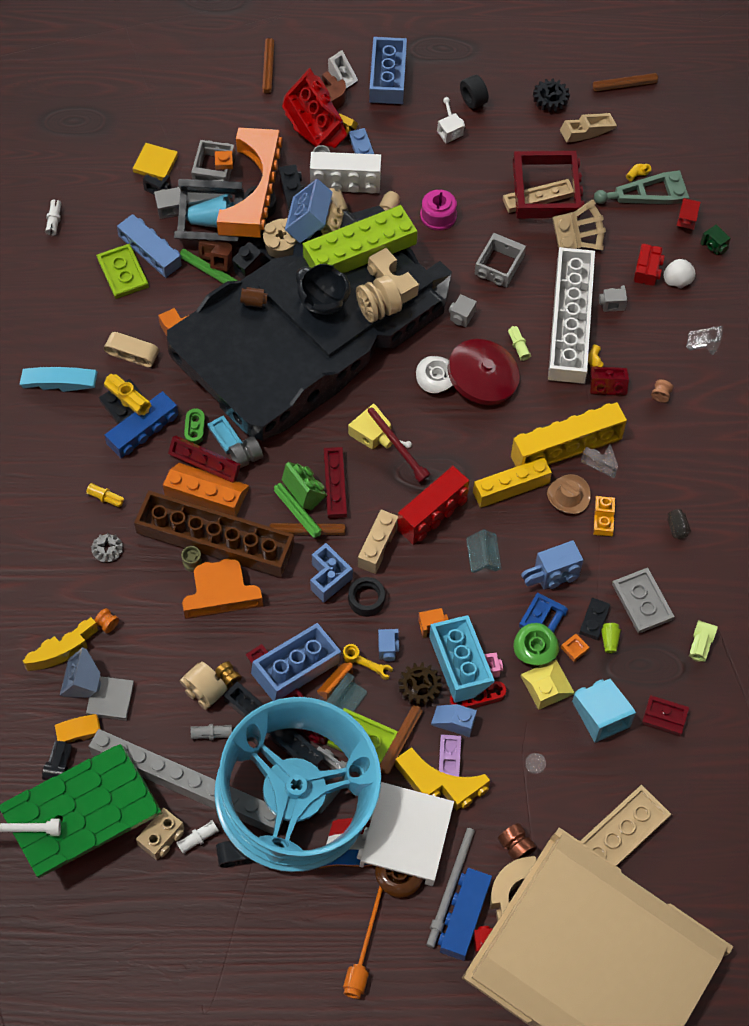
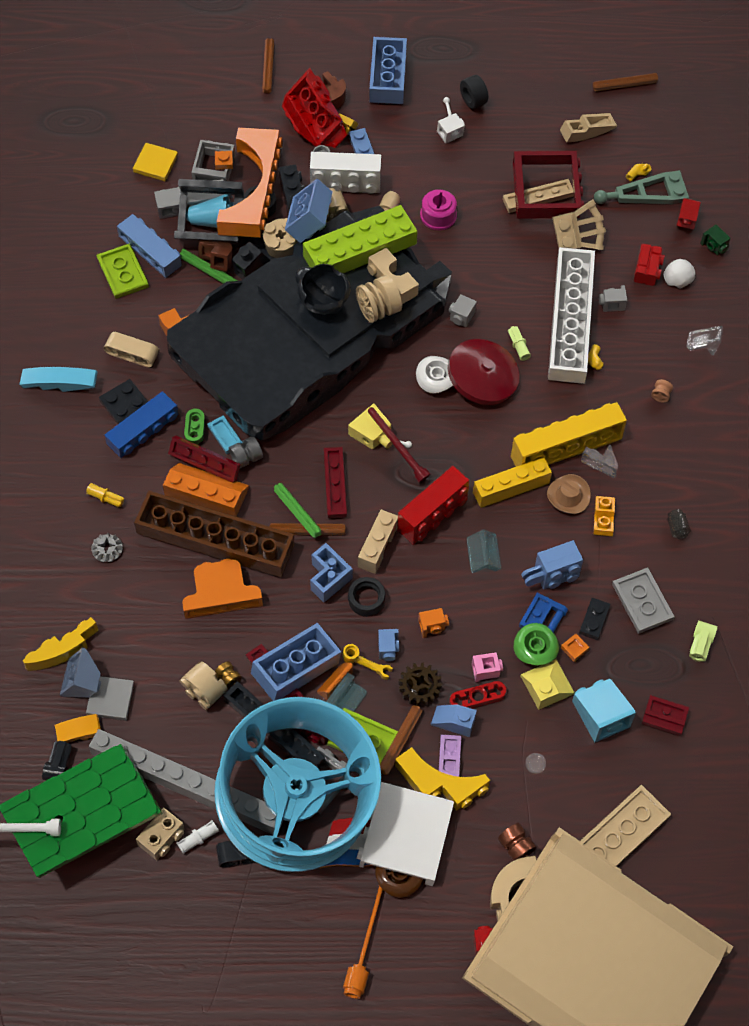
(53, 217): white pin -> none
(106, 620): orange wheel -> none
(127, 394): yellow piece -> none
(152, 184): black bracket -> none
(191, 554): olive wheel -> none
(211, 731): light grey pin -> none
(253, 297): reddish brown brick -> none
(303, 485): bright green slope -> none
(333, 219): tan hinge -> none
(341, 69): white slope -> none
(437, 925): light grey bar -> none
(461, 658): medium azure slope -> none
(465, 915): blue brick -> none
(504, 246): light grey window -> none
(551, 95): black gear -> none
(609, 380): dark red bracket -> none
(610, 636): lime cone -> none

